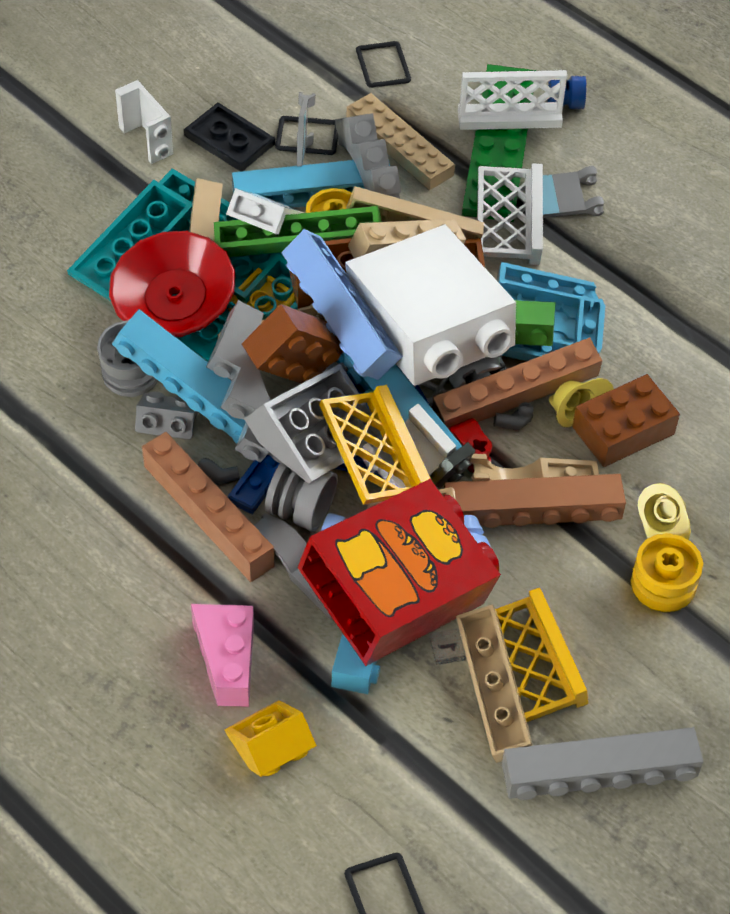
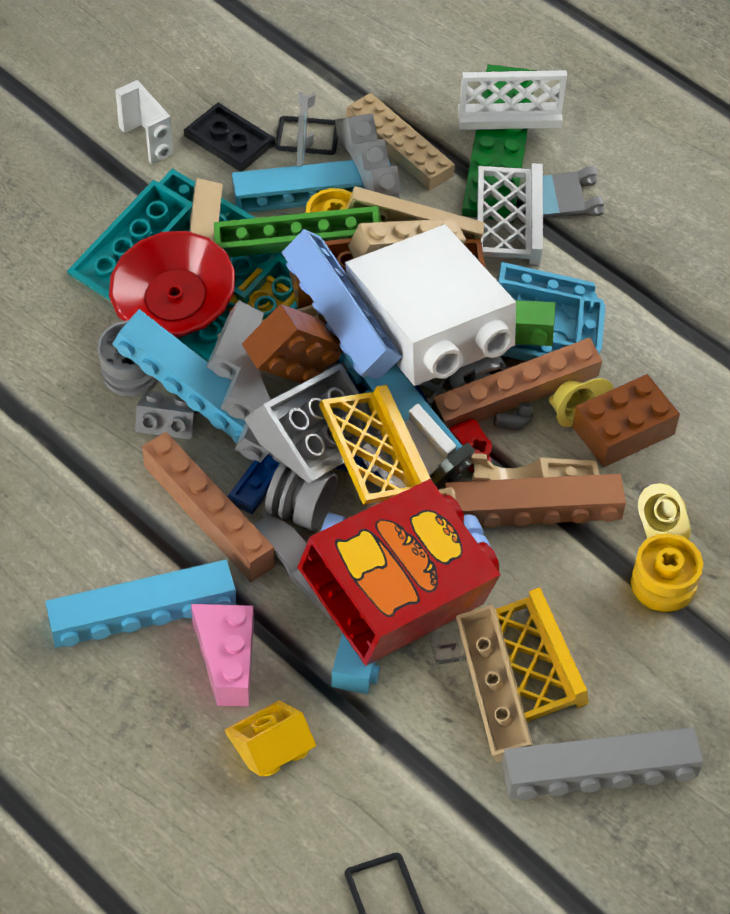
(138, 603): none -> medium azure brick
(217, 474): dark grey arm -> none
(259, 210): white panel -> none
(382, 45): black piece -> none
(574, 92): blue wheel -> none

